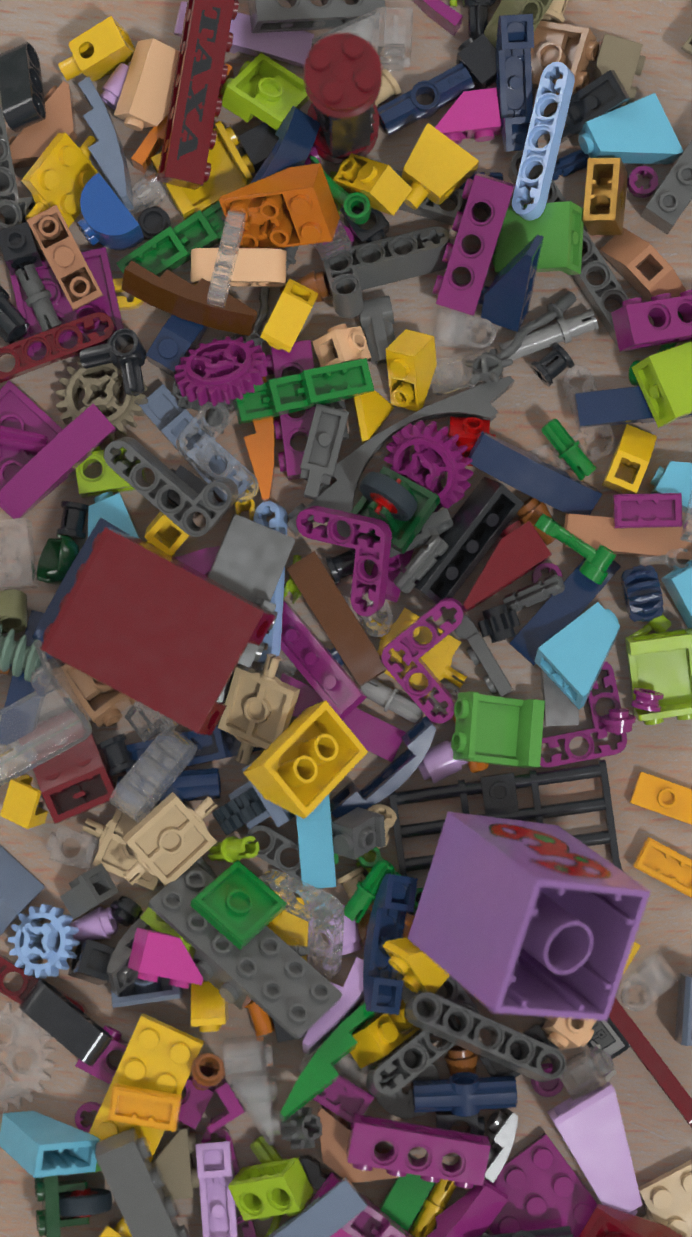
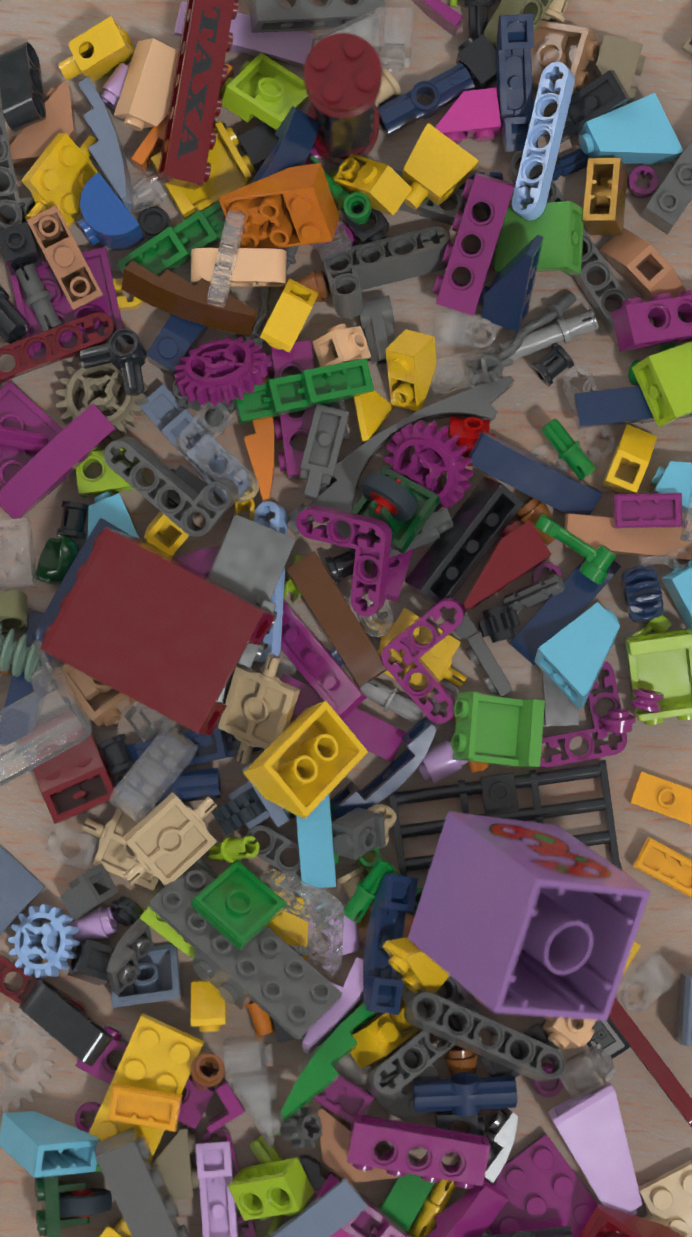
(22, 803): yellow panel -> none
(164, 956): dark pink slope -> none
(421, 564): dark grey axle -> none

